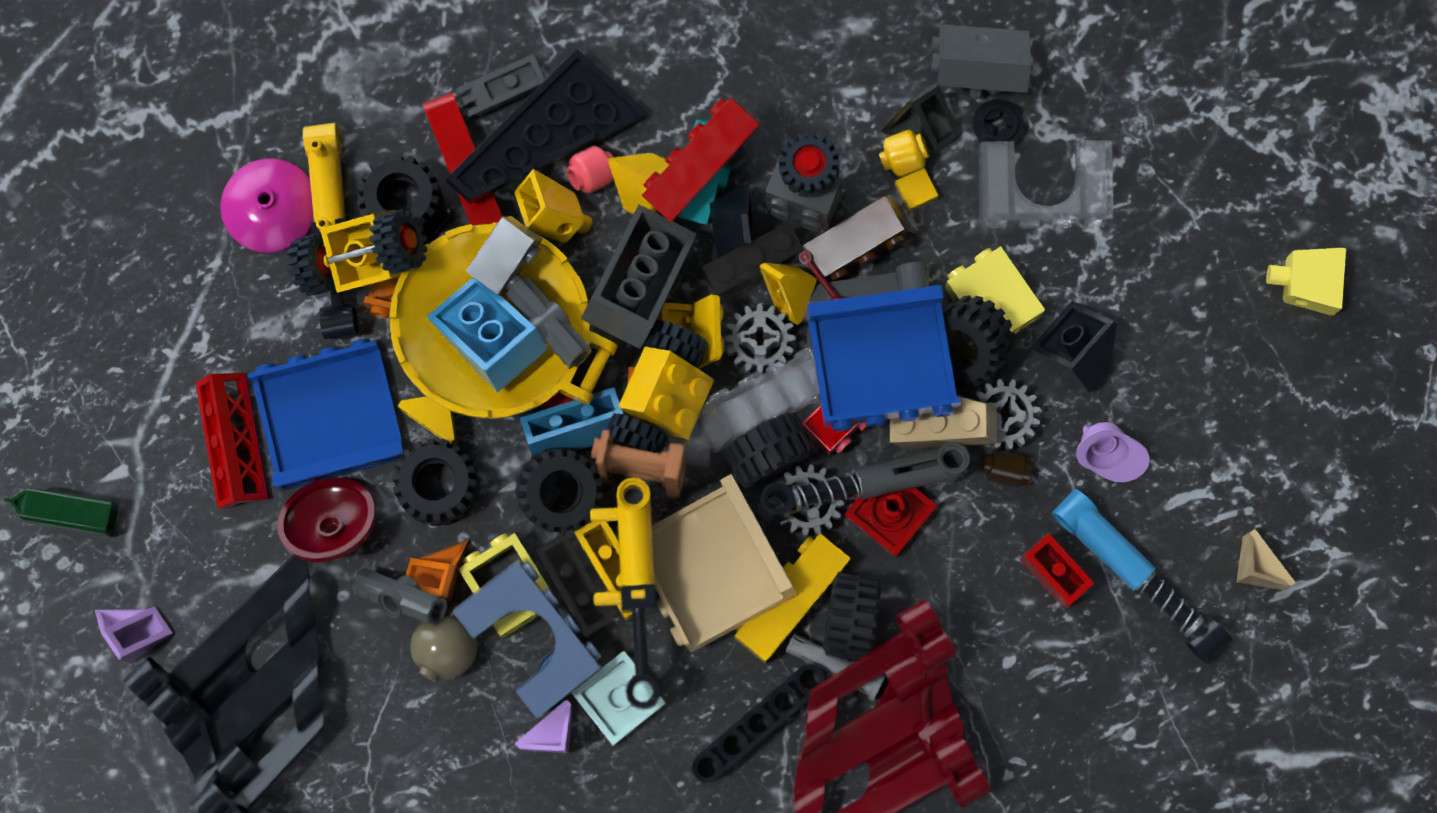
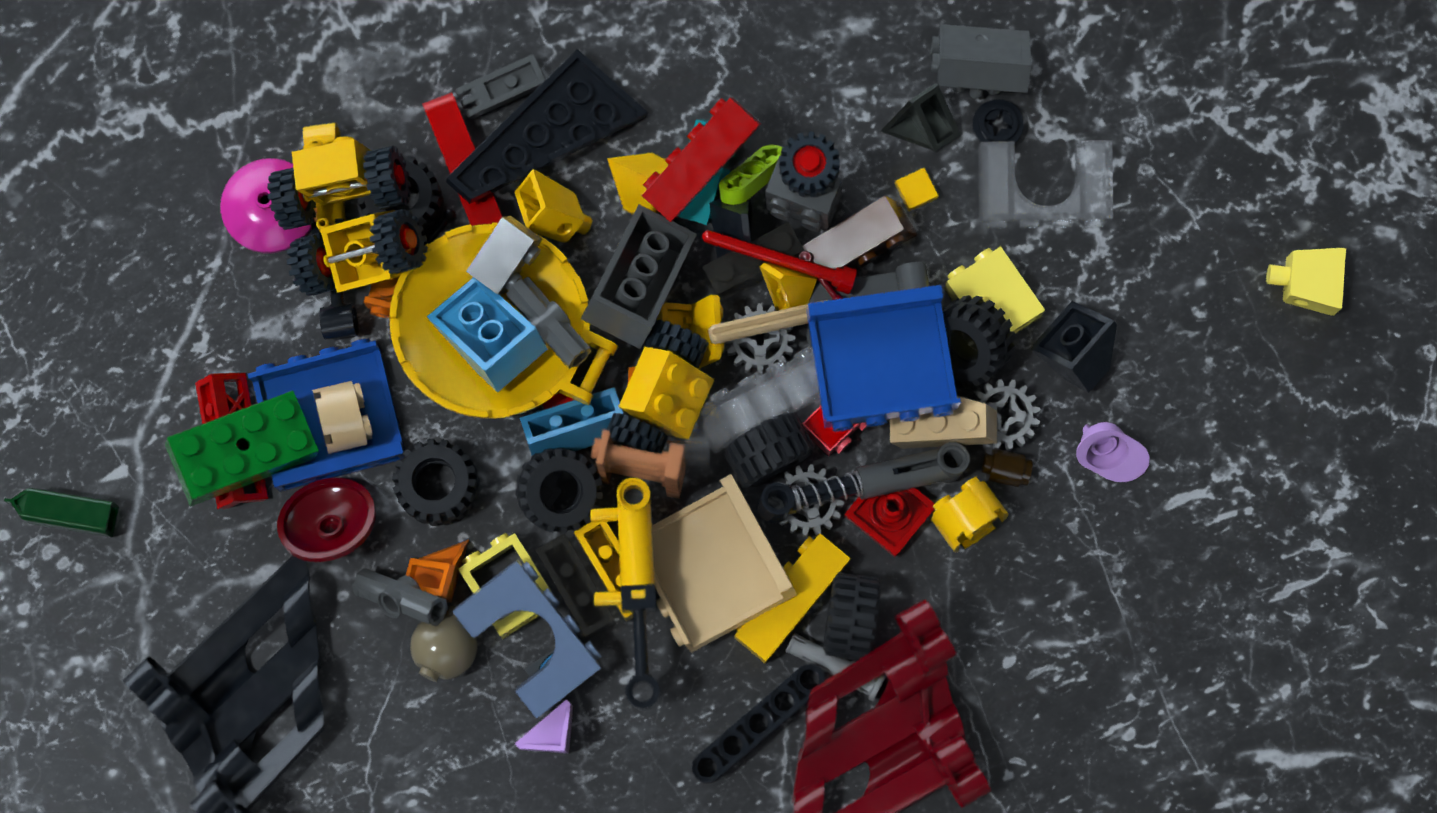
(132, 631): lavender slope -> none
(213, 465): none -> green brick
(334, 175): none -> brick
(341, 416): none -> tan brick
(432, 417): yellow slope -> none
(590, 170): coral head -> none
(606, 700): light aqua plate -> none
(749, 176): none -> lime beam
(758, 324): none -> tan axle
(840, 278): none -> red piece
(904, 153): yellow head -> none
(968, 514): none -> yellow brick
(1056, 571): red brick -> none
(1081, 518): piece -> none
(1260, 566): tan slope -> none

